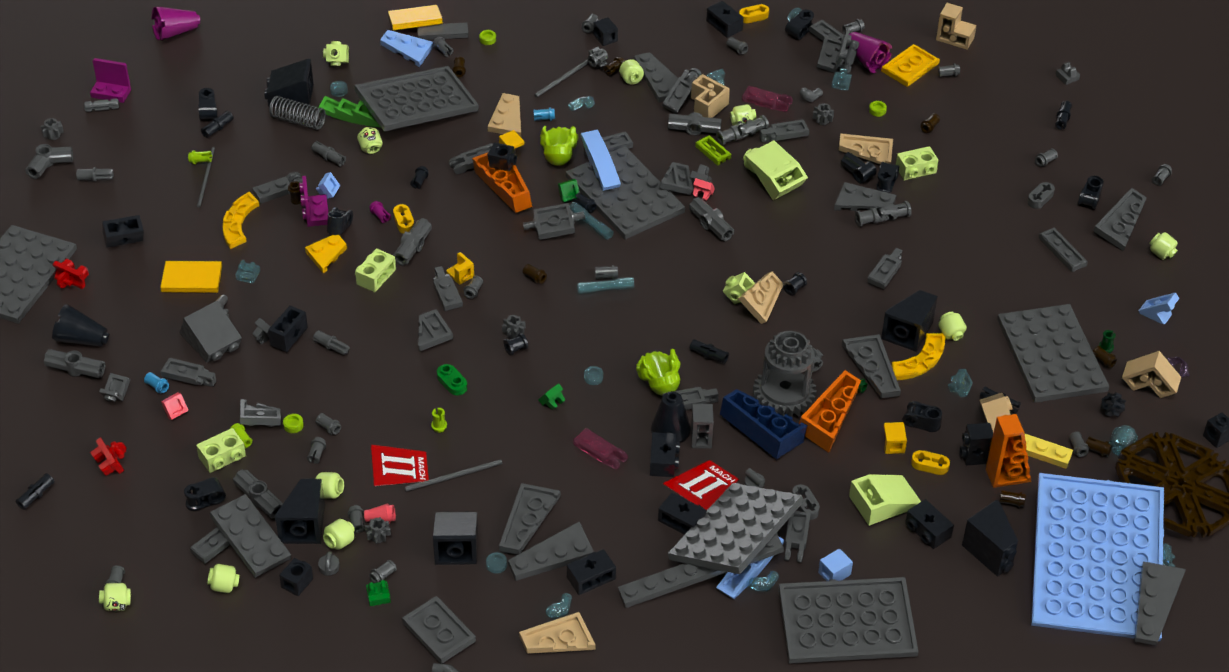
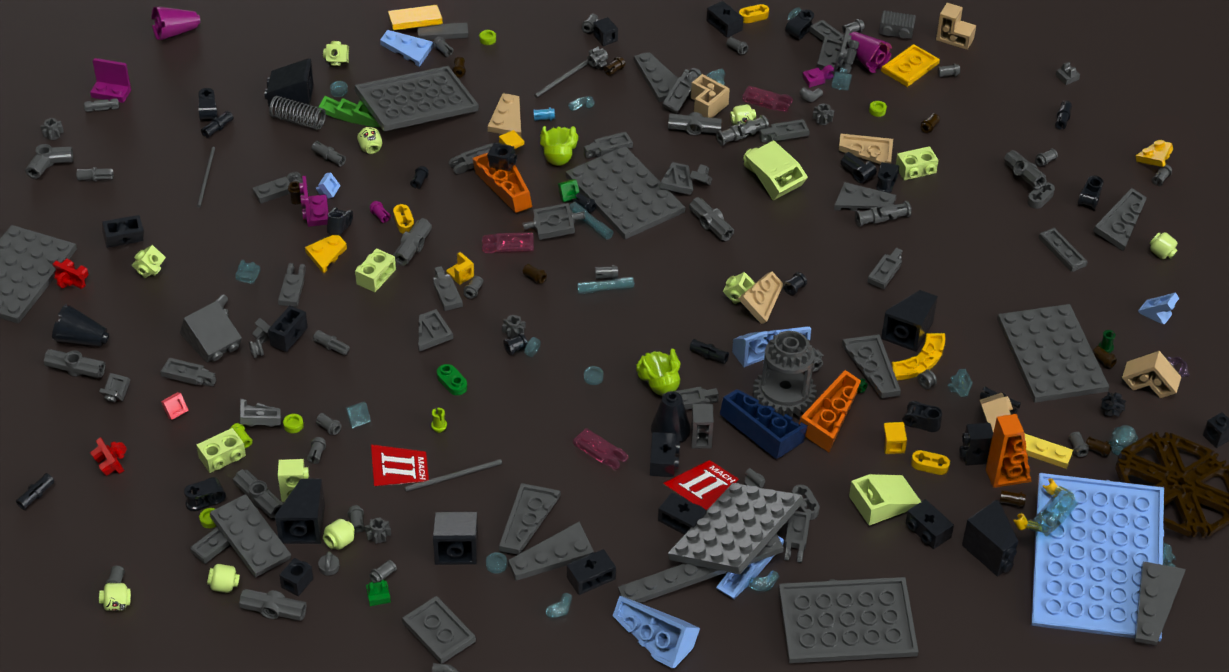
(148, 261): none -> yellowish green brick
(154, 381): dark azure pin -> none
(191, 276): yellow tile -> none
(195, 157): lime pin -> none
(205, 518): none -> lime tile
(234, 218): yellow tile -> none
(256, 348): none -> dark grey bush
(272, 604): none -> dark grey piece
(289, 475): none -> yellowish green brick
(292, 286): none -> dark grey hinge
(332, 484): yellowish green head -> none
(358, 414): none -> clear light blue tile
(385, 511): coral cone -> none
(508, 242): none -> clear pink hinge
(532, 347): none -> clear light blue tile
(552, 395): green tile -> none
(558, 636): tan wing -> none
(600, 160): light blue slope -> none
(631, 72): yellowish green head -> none
(660, 633): none -> light blue wedge
(703, 187): coral tile -> none
(710, 151): lime tile -> none
(751, 347): none -> light blue wedge
(816, 77): none -> magenta plate
(835, 566): light blue panel -> none
(897, 24): none -> dark grey brick
(927, 379): none -> dark grey bush
(952, 326): yellowish green head -> none
(1025, 169): none -> dark grey piece
(1052, 513): none -> clear light blue torso
(1156, 153): none -> yellow wing

